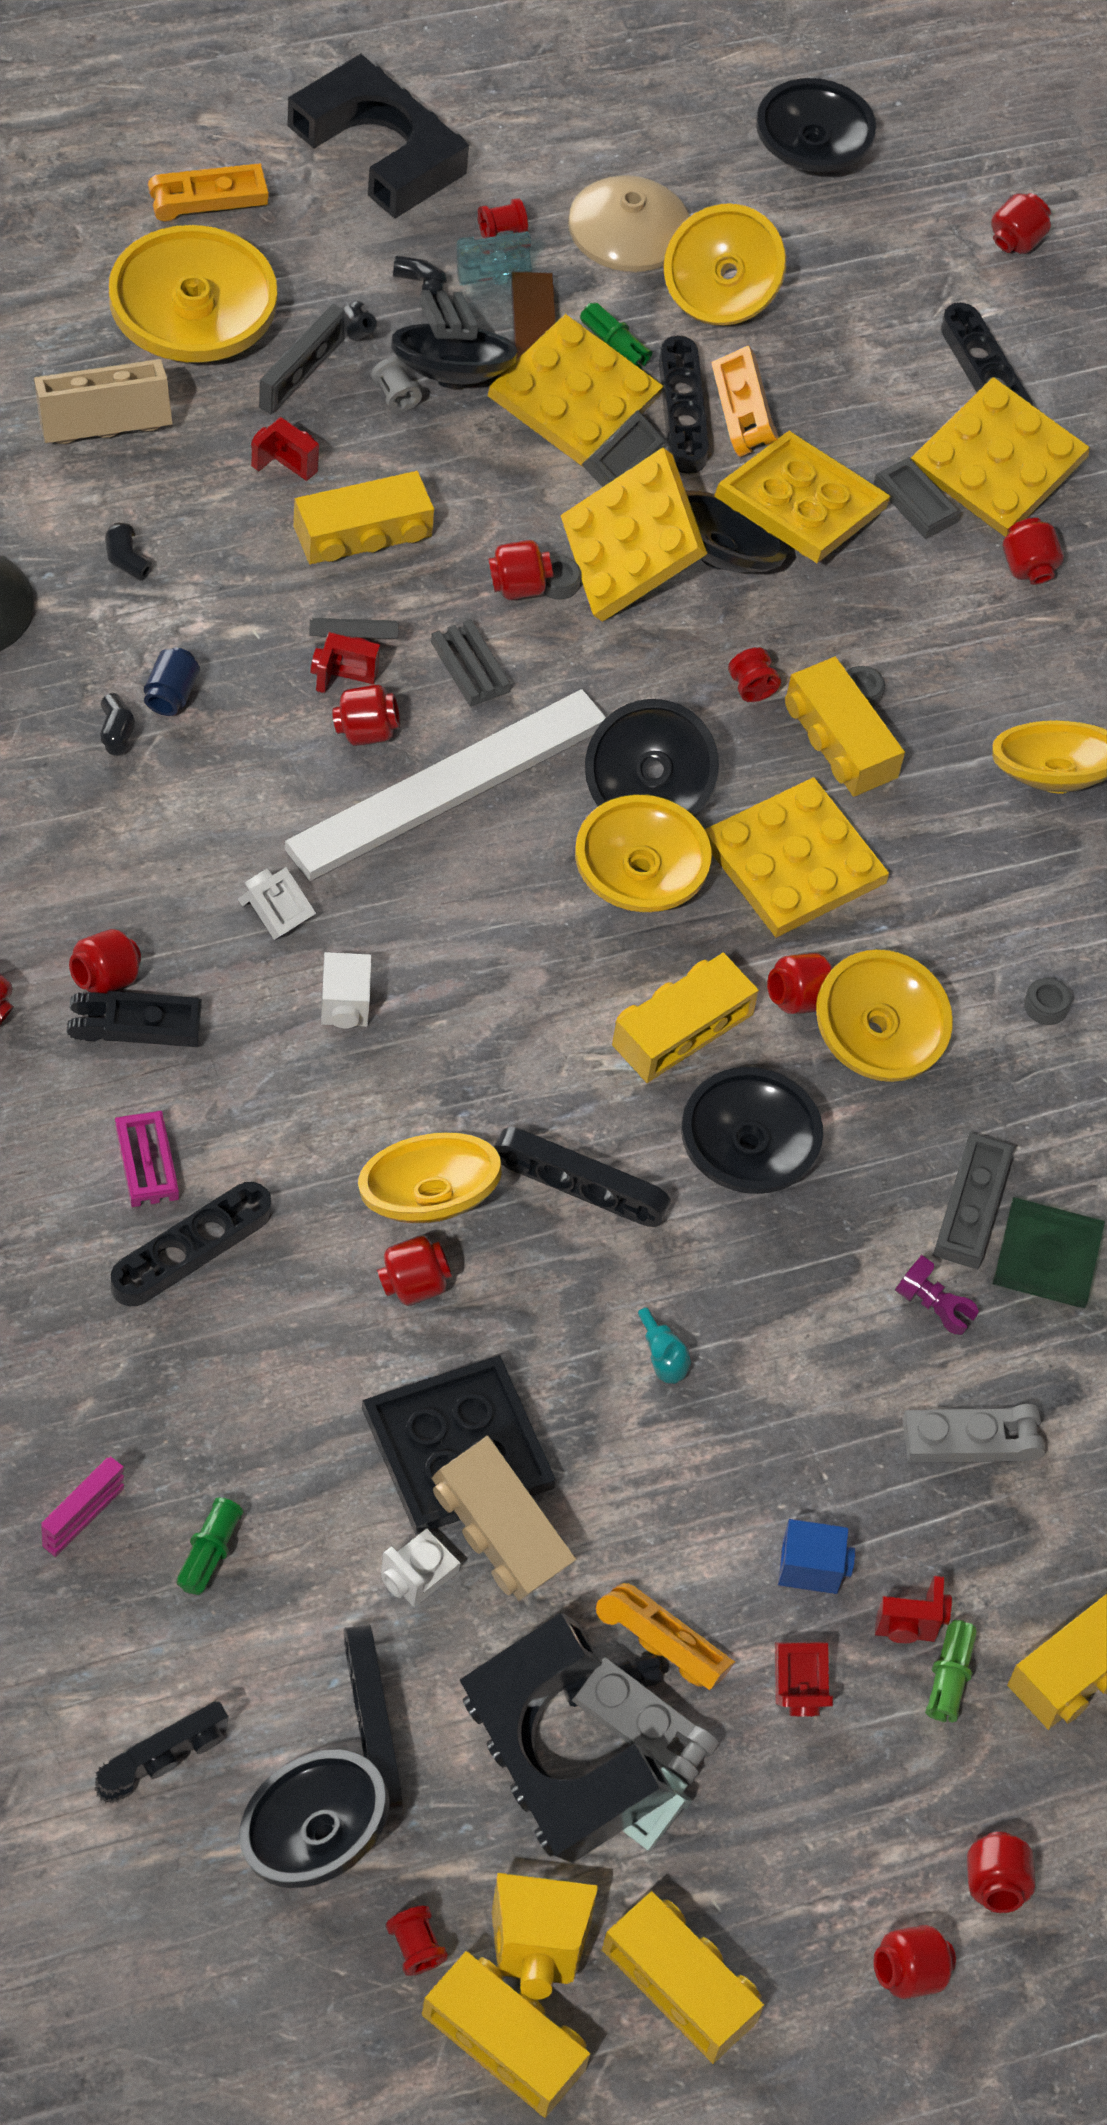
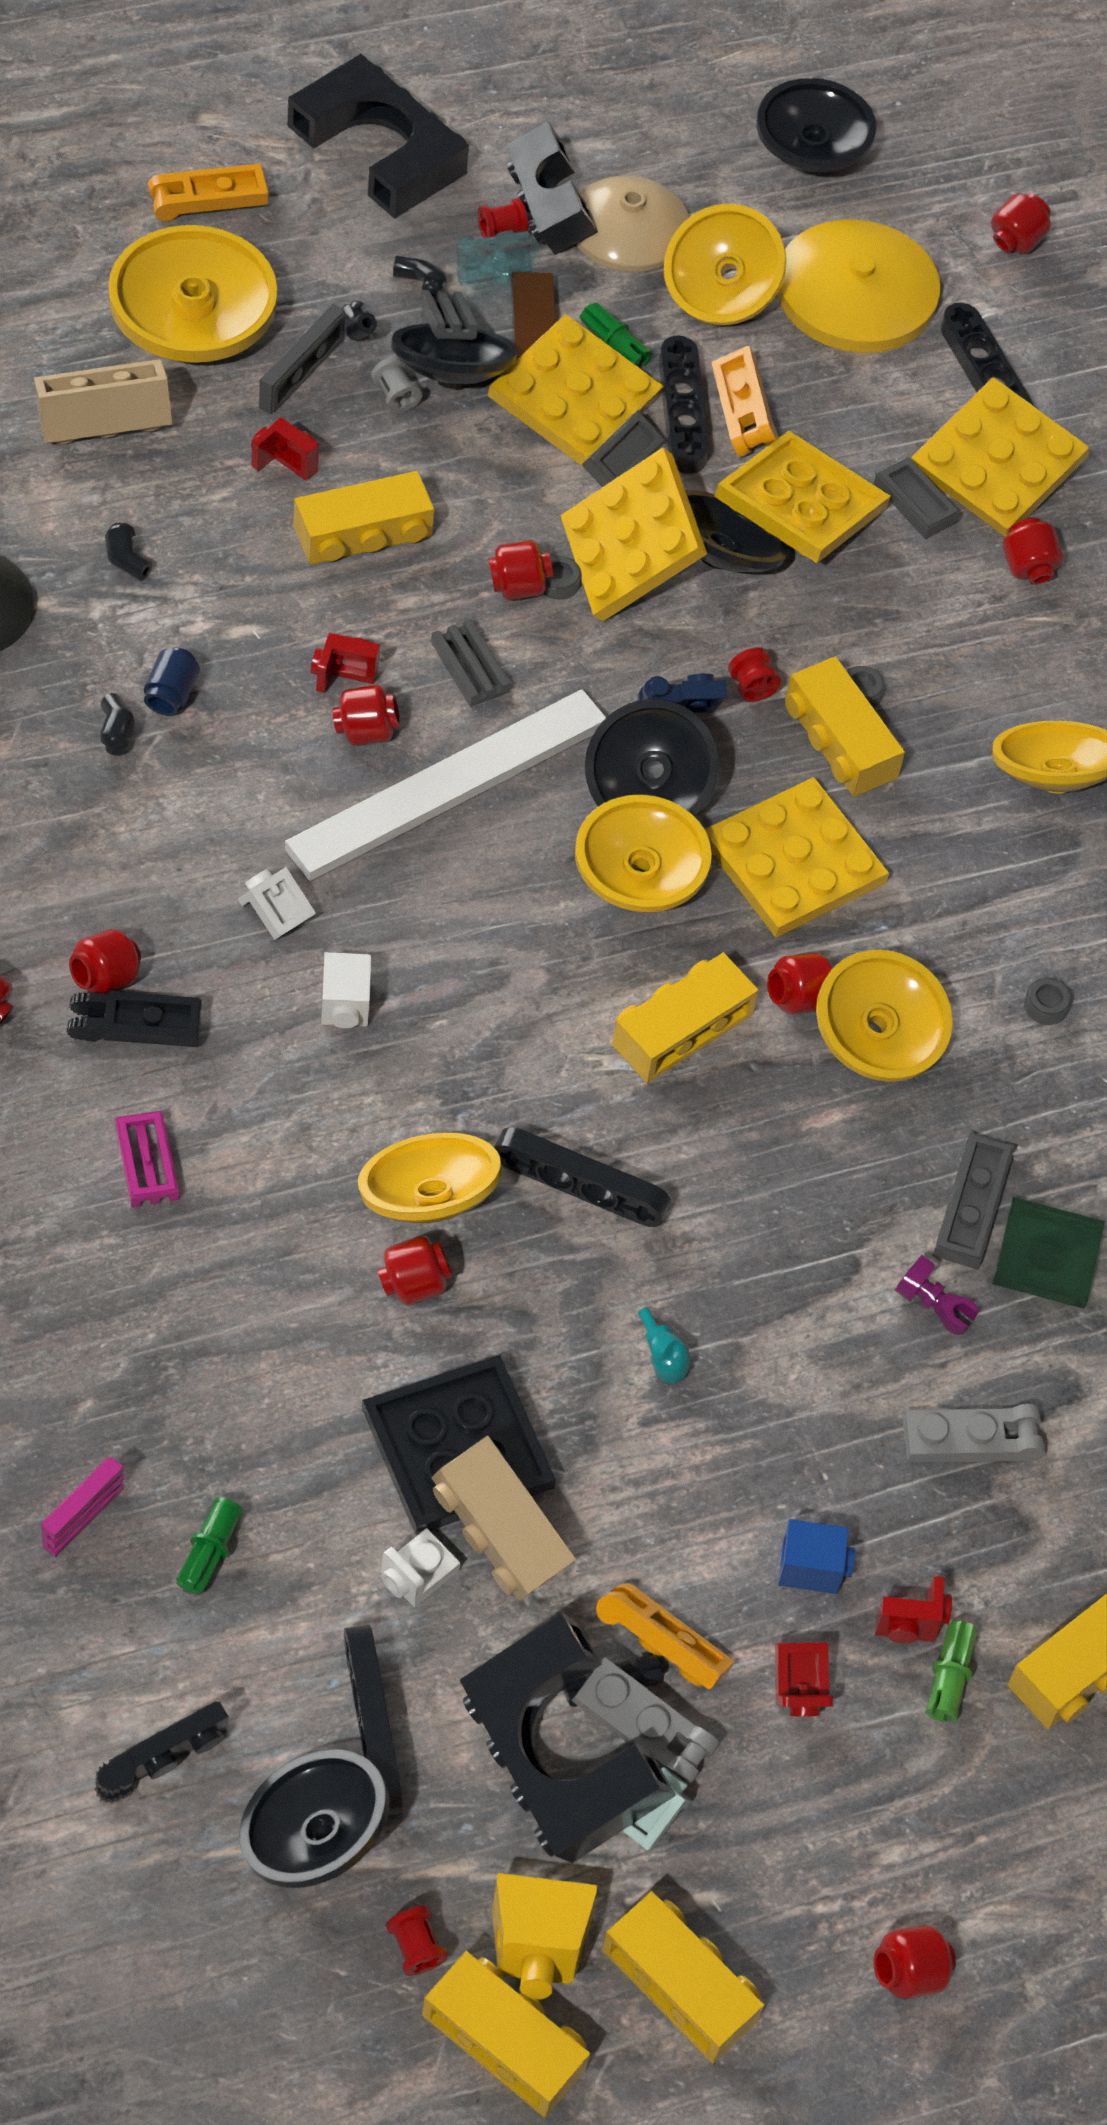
(187, 1239): black beam -> none
(354, 627): dark grey tile -> none
(558, 213): none -> arch
(697, 694): none -> dark blue plate
(756, 1110): black dish -> none
(859, 286): none -> yellow dish
(1001, 1872): red head -> none

